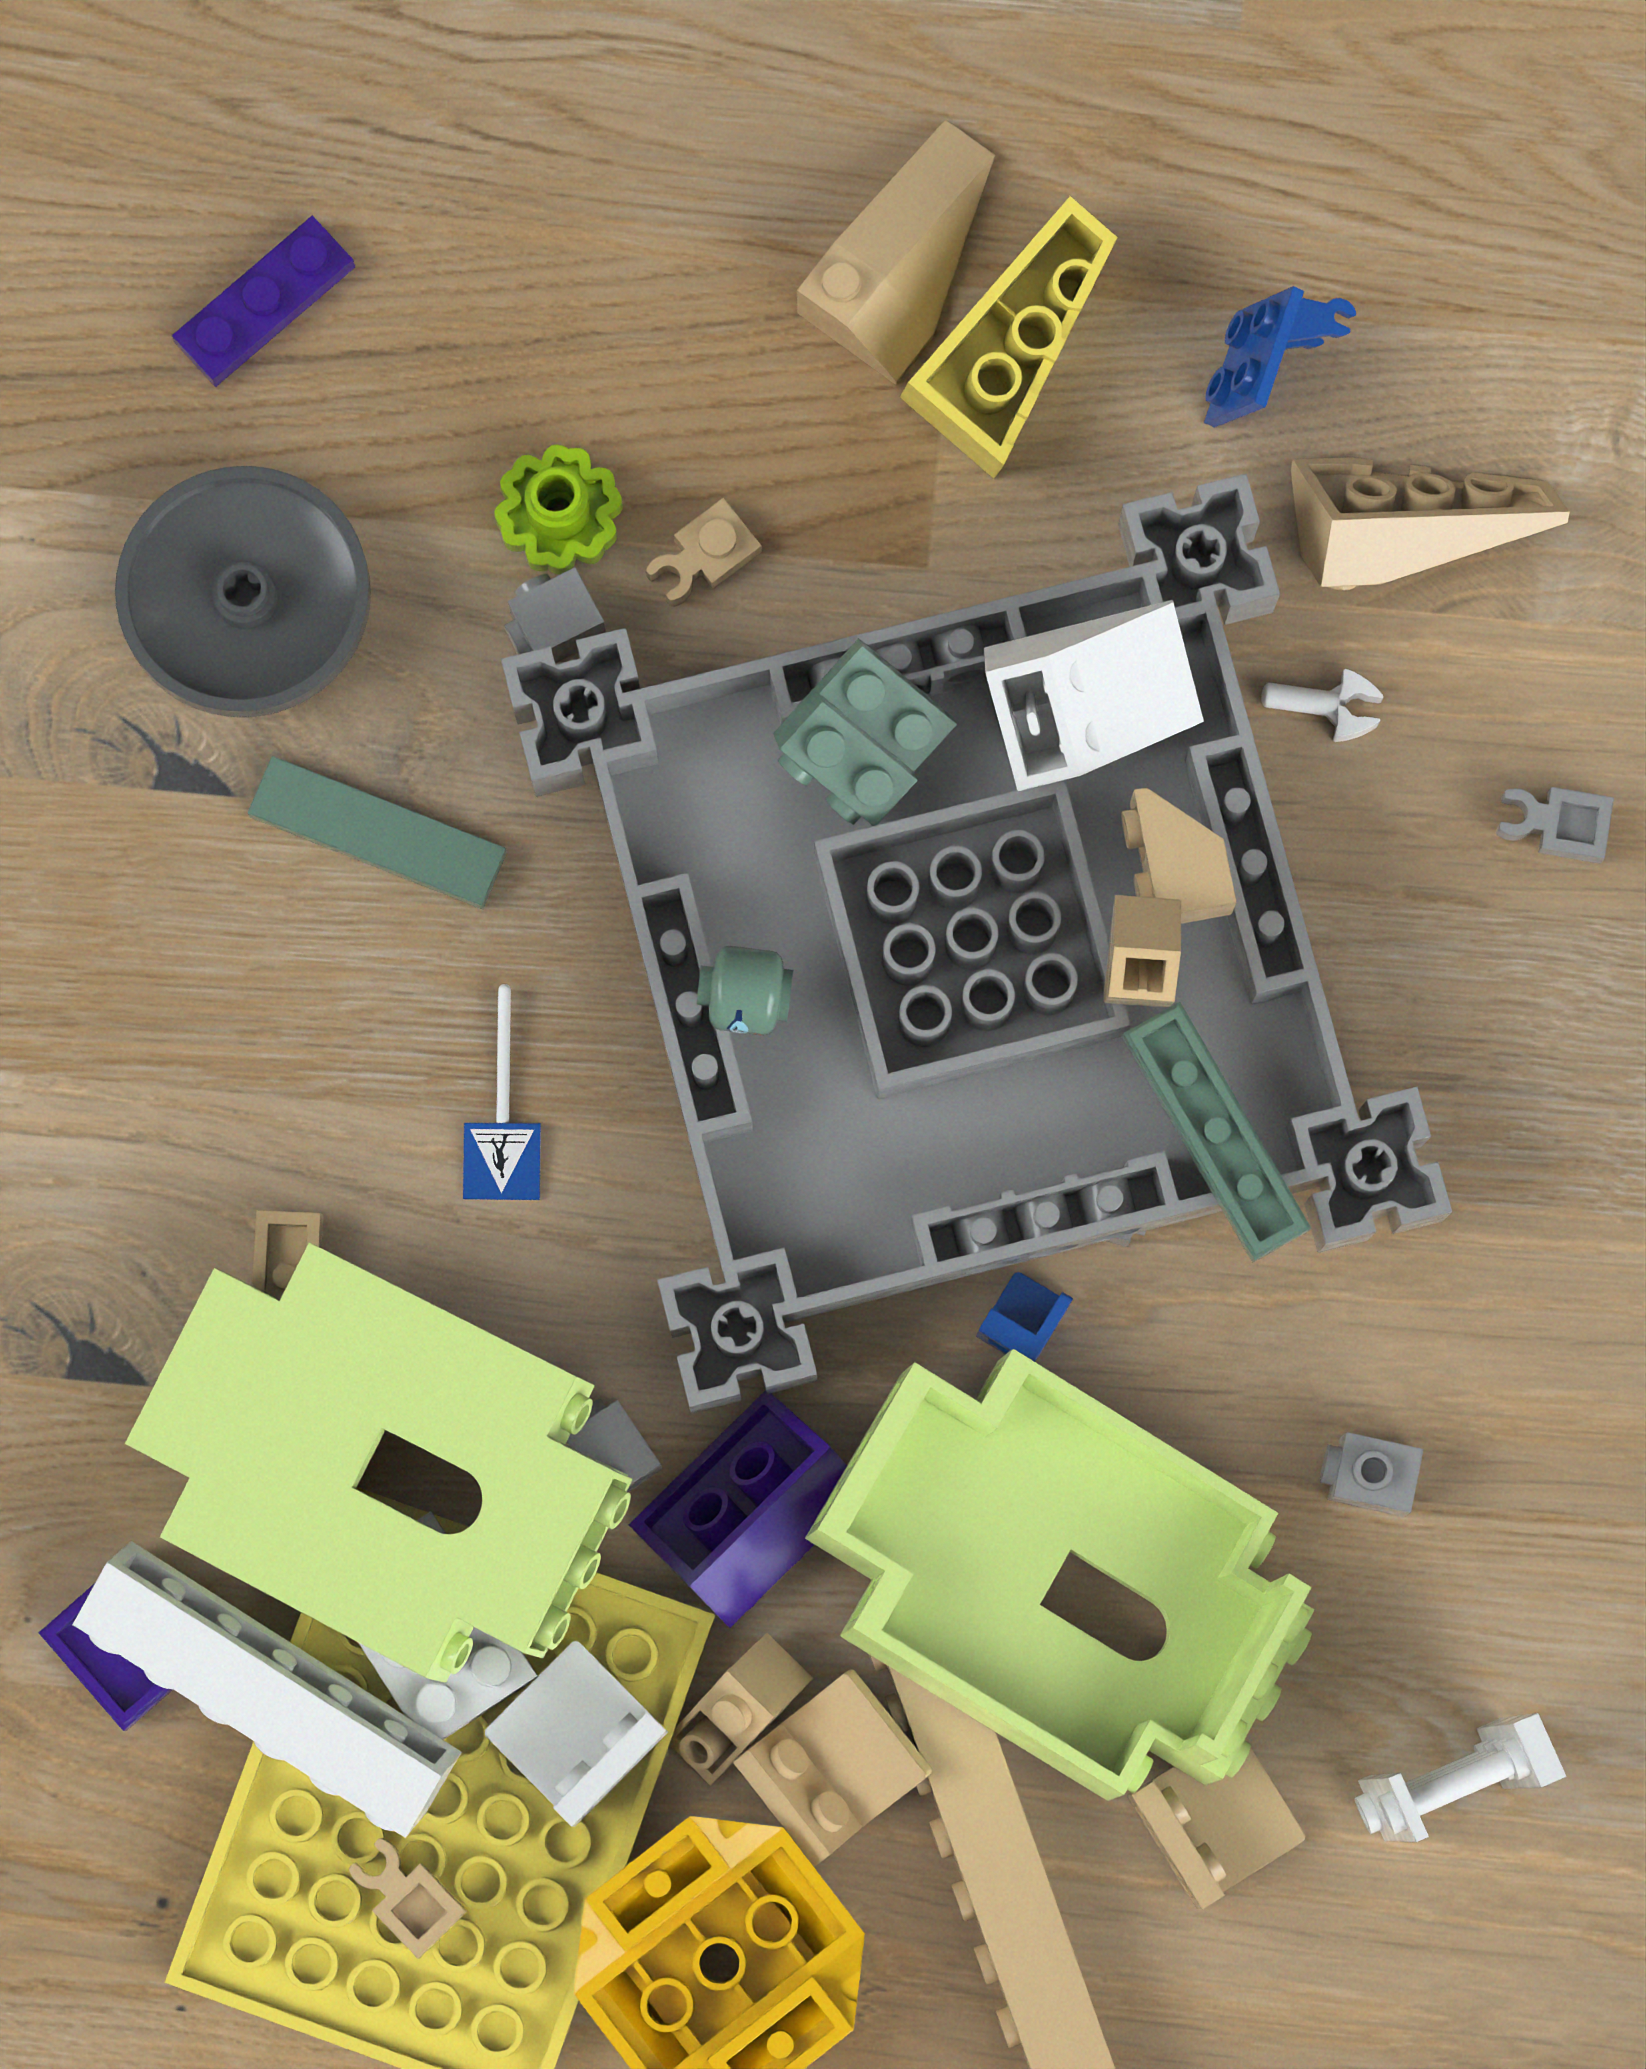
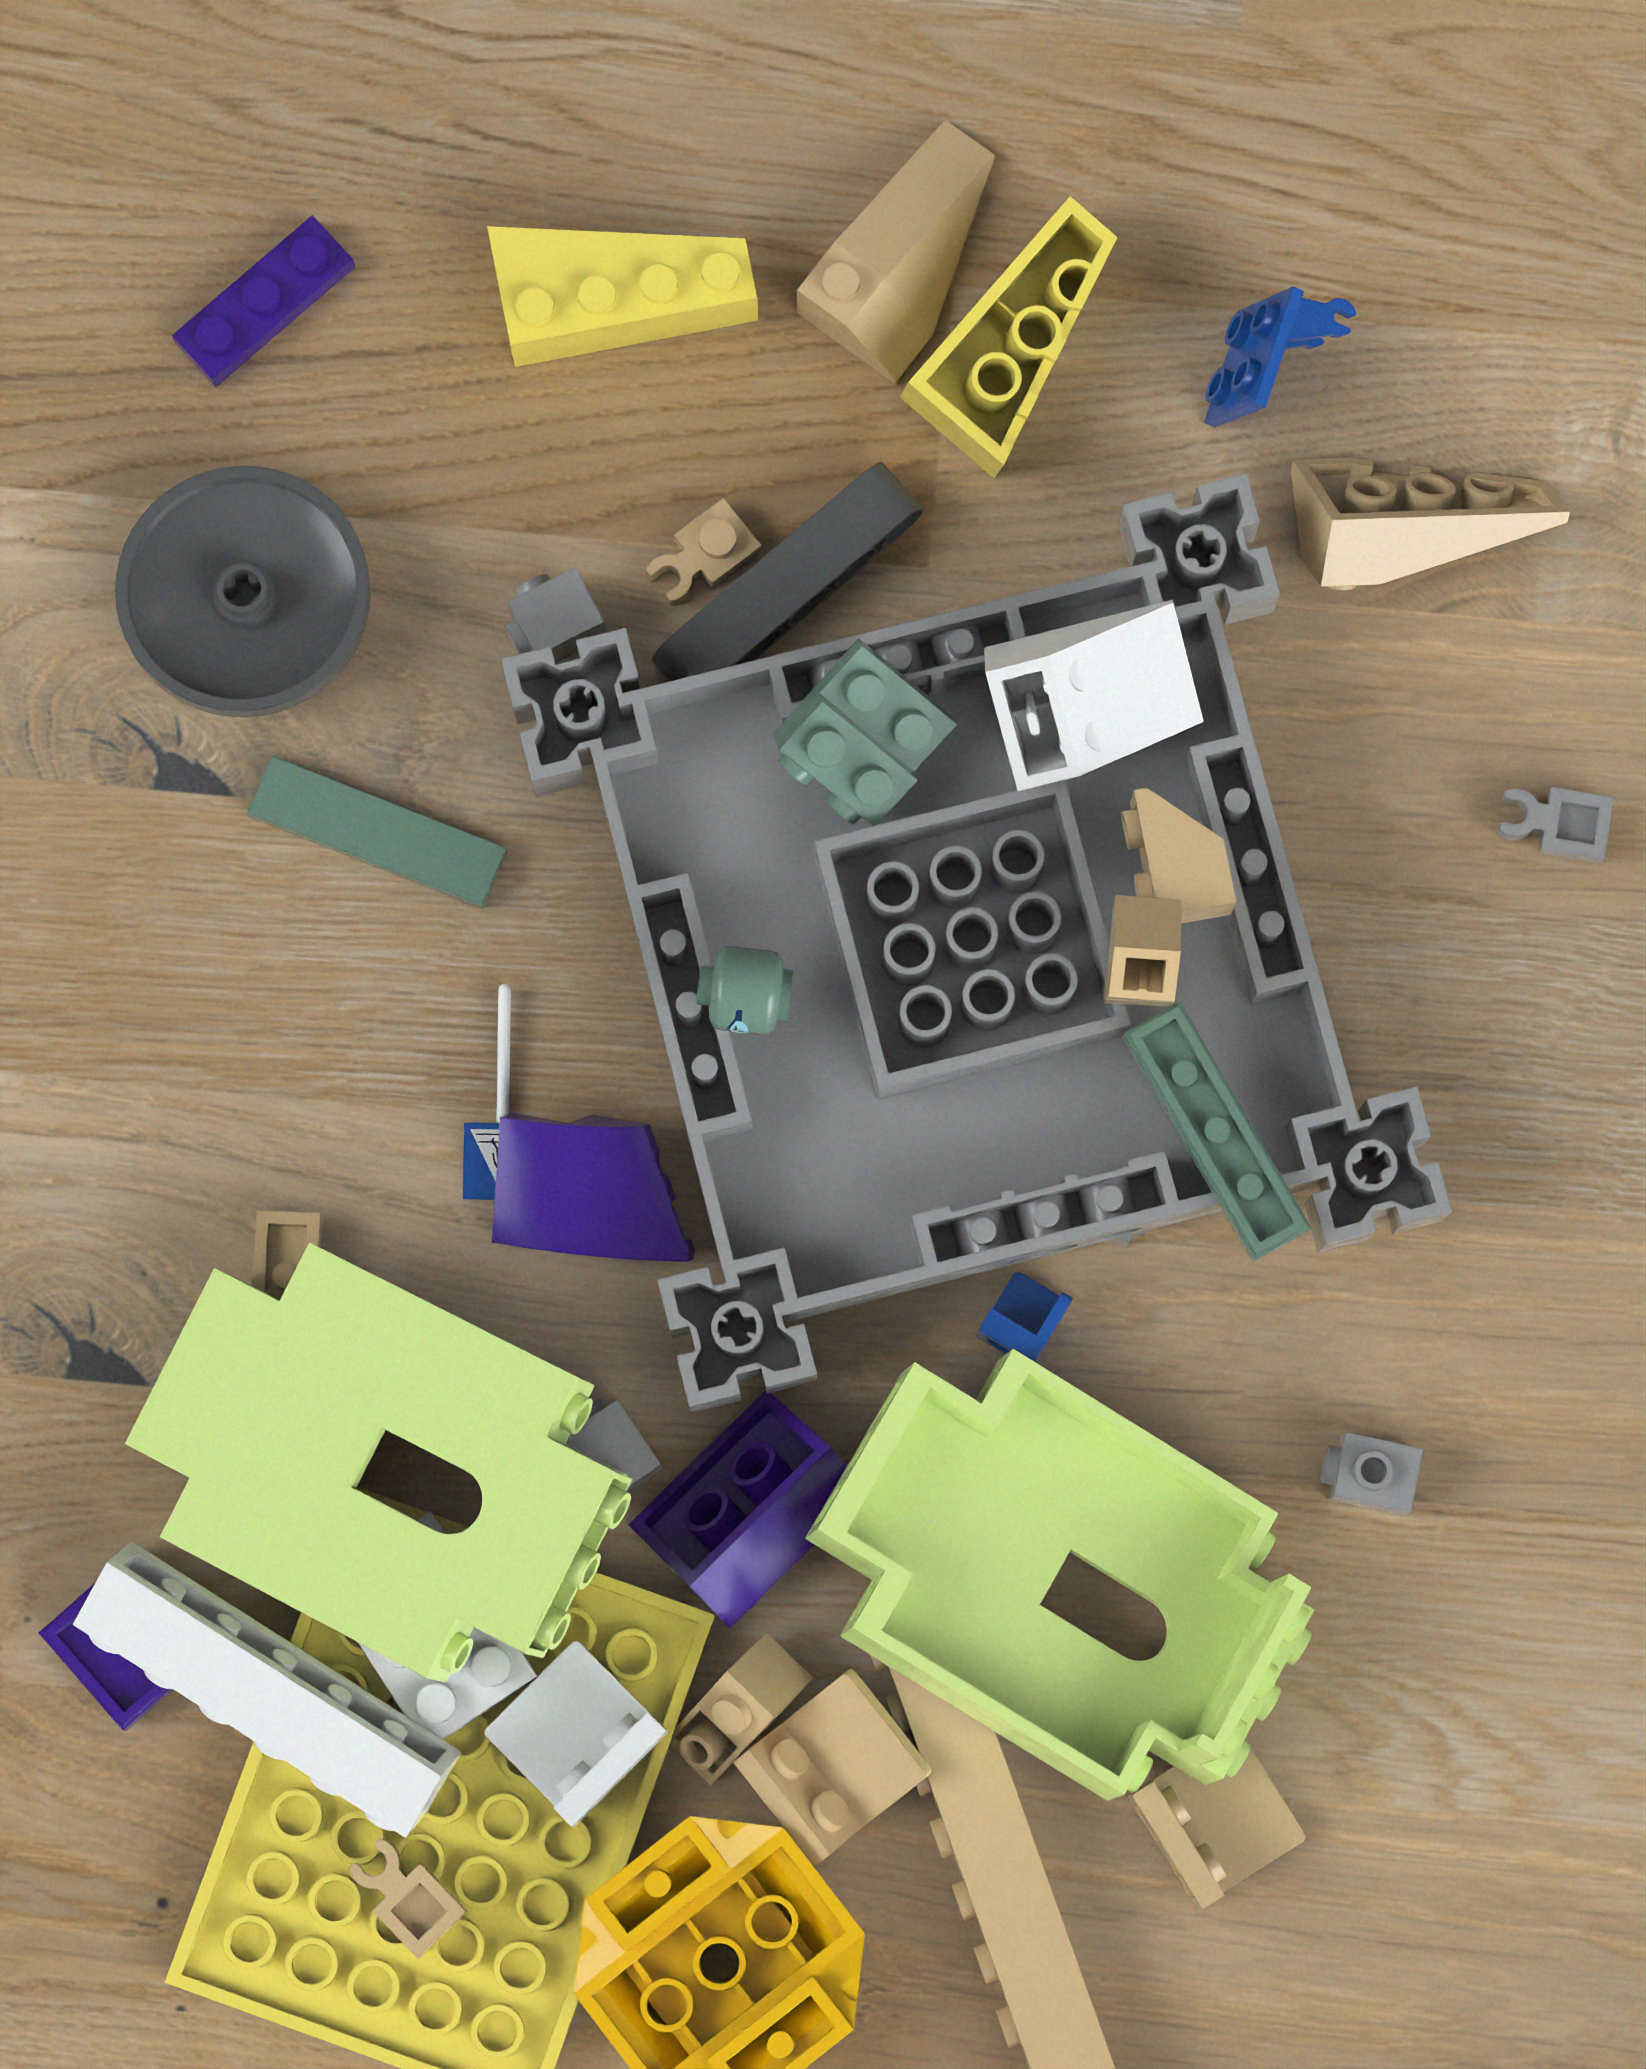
(558, 537): lime plant -> none
(585, 1190): none -> dark purple slope
(615, 289): none -> light yellow wedge
(793, 577): none -> dark grey beam
(1328, 703): white bar -> none
(1511, 1751): white fence -> none

